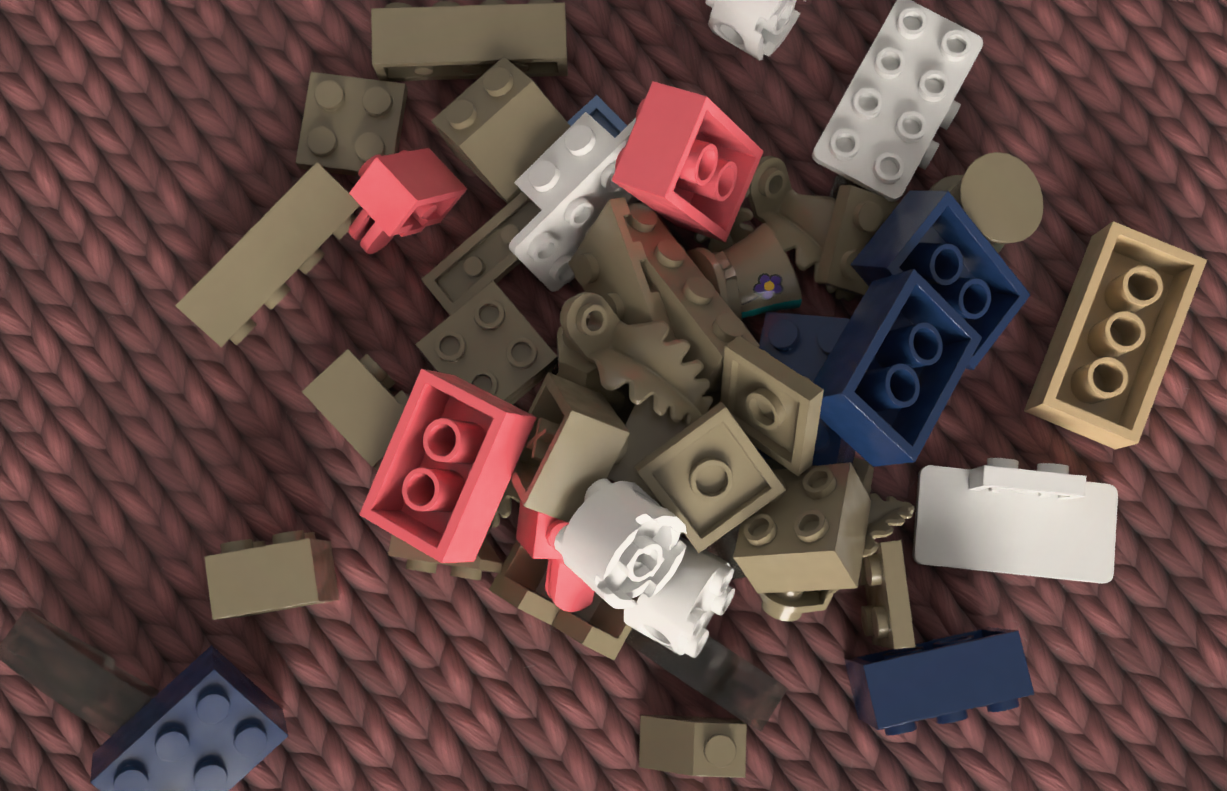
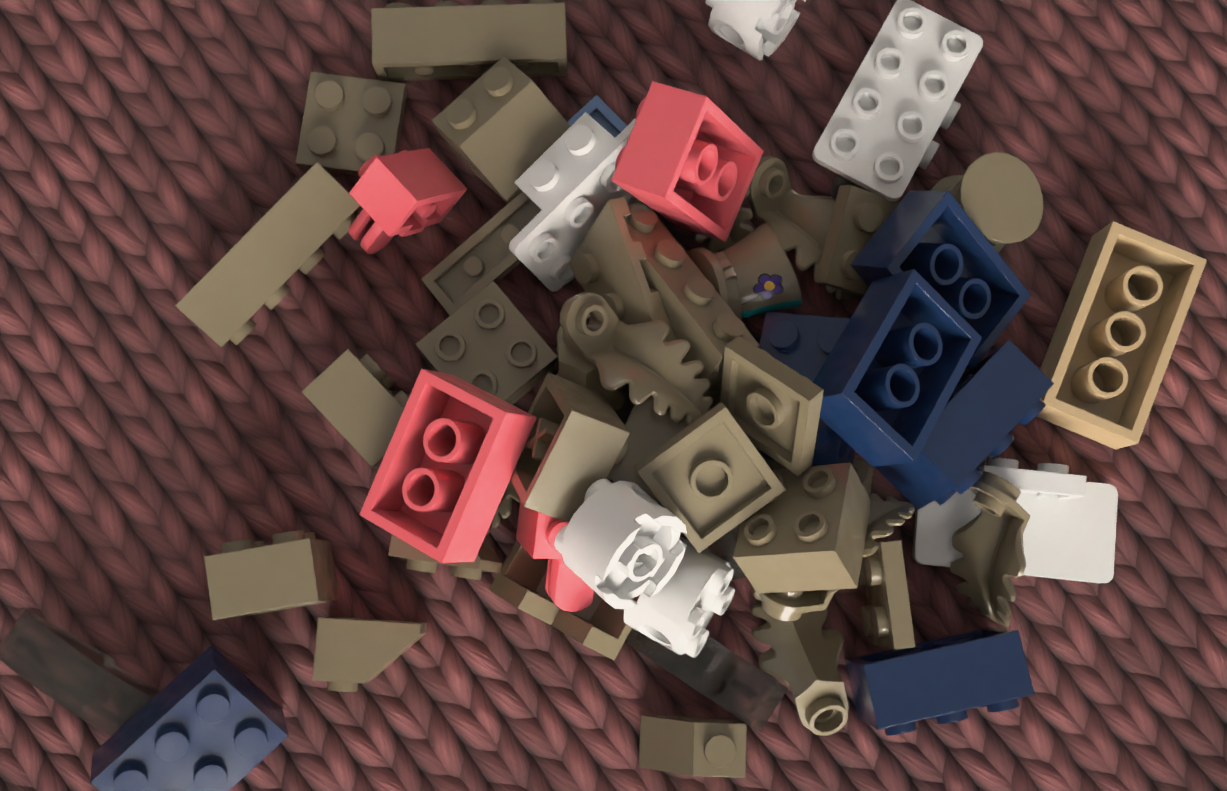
(359, 649): none -> dark tan slope
(806, 662): none -> dark tan plant
(973, 426): none -> dark blue brick
(991, 548): none -> dark tan plant

